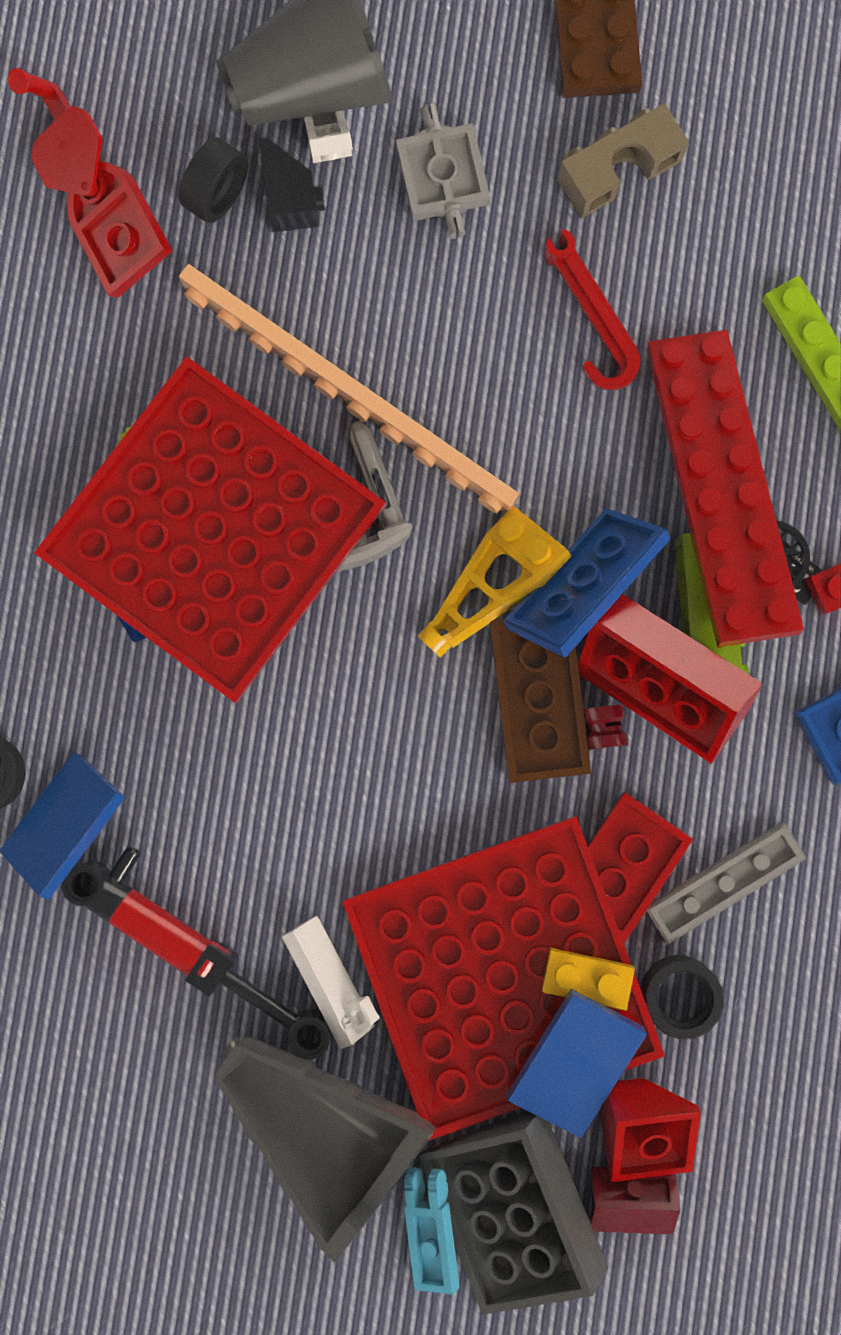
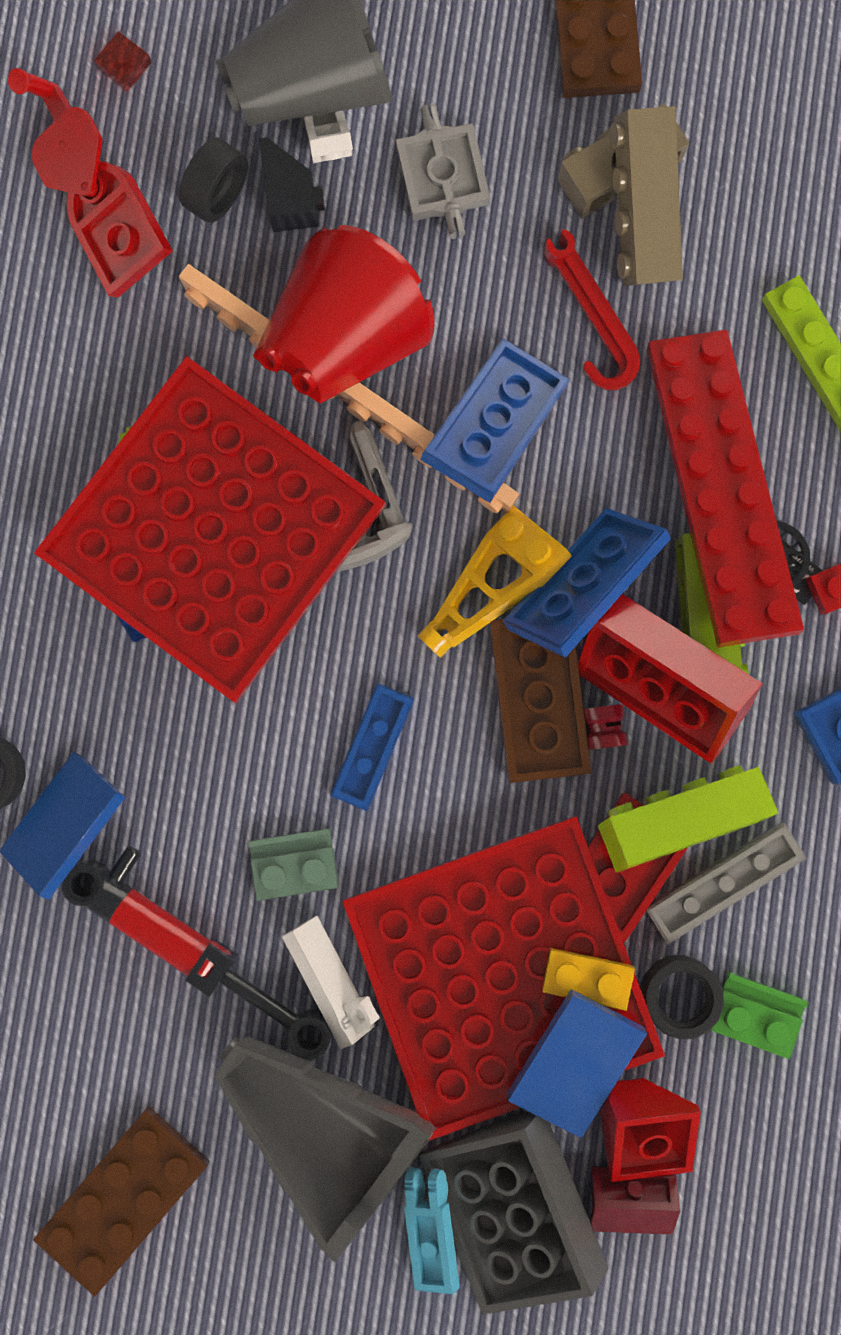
(121, 1201): none -> reddish brown plate
(122, 61): none -> clear red plate
(293, 864): none -> sand green plate
(345, 313): none -> red cone
(372, 747): none -> blue tile
(495, 420): none -> blue tile
(647, 195): none -> dark tan brick
(686, 818): none -> lime brick
(760, 1015): none -> bright green plate

